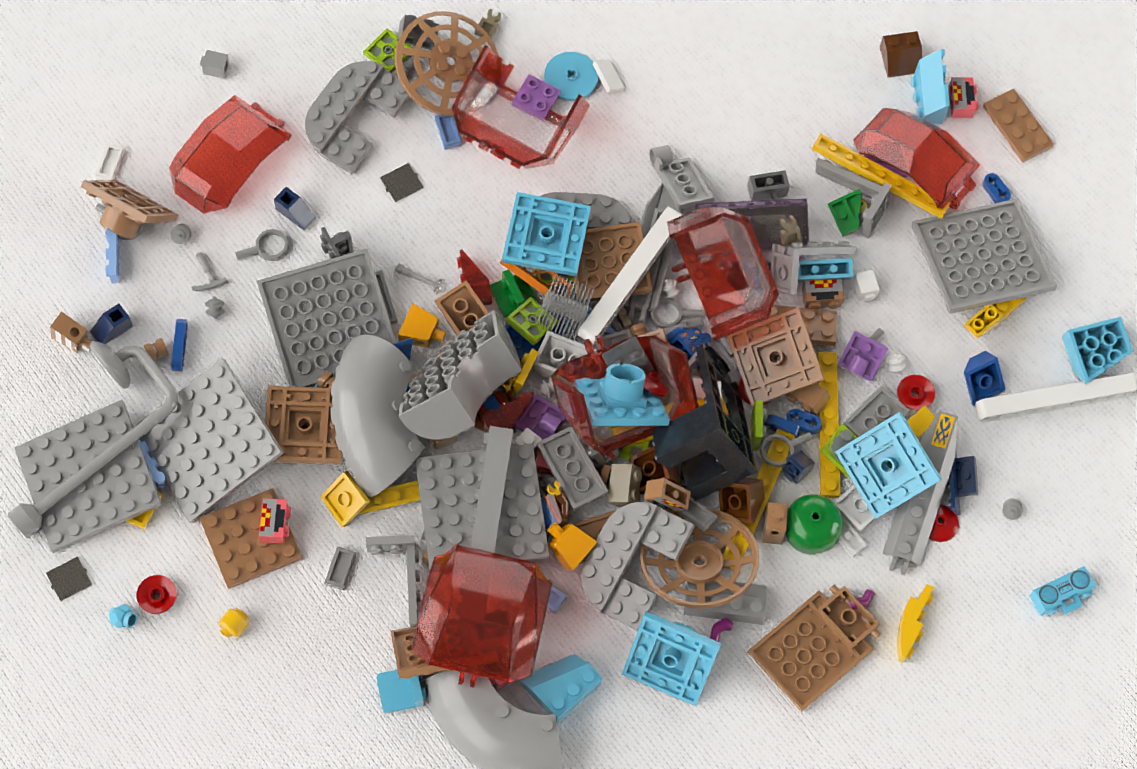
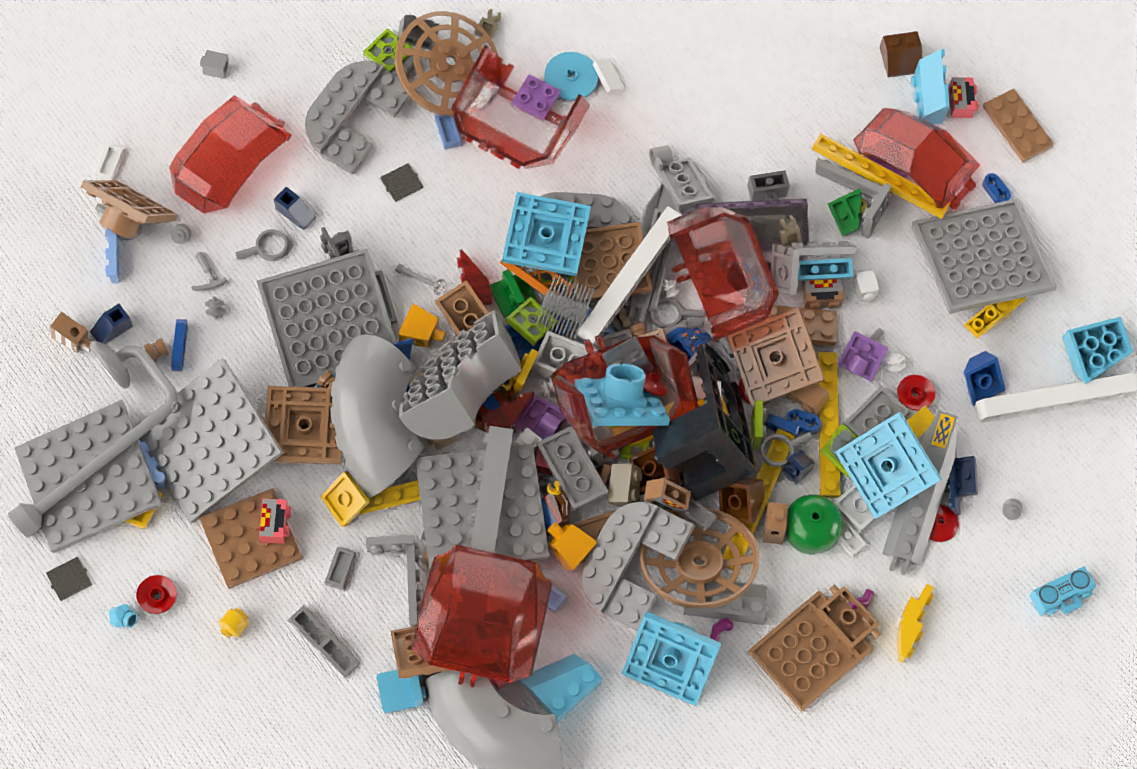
(323, 641): none -> light grey slope

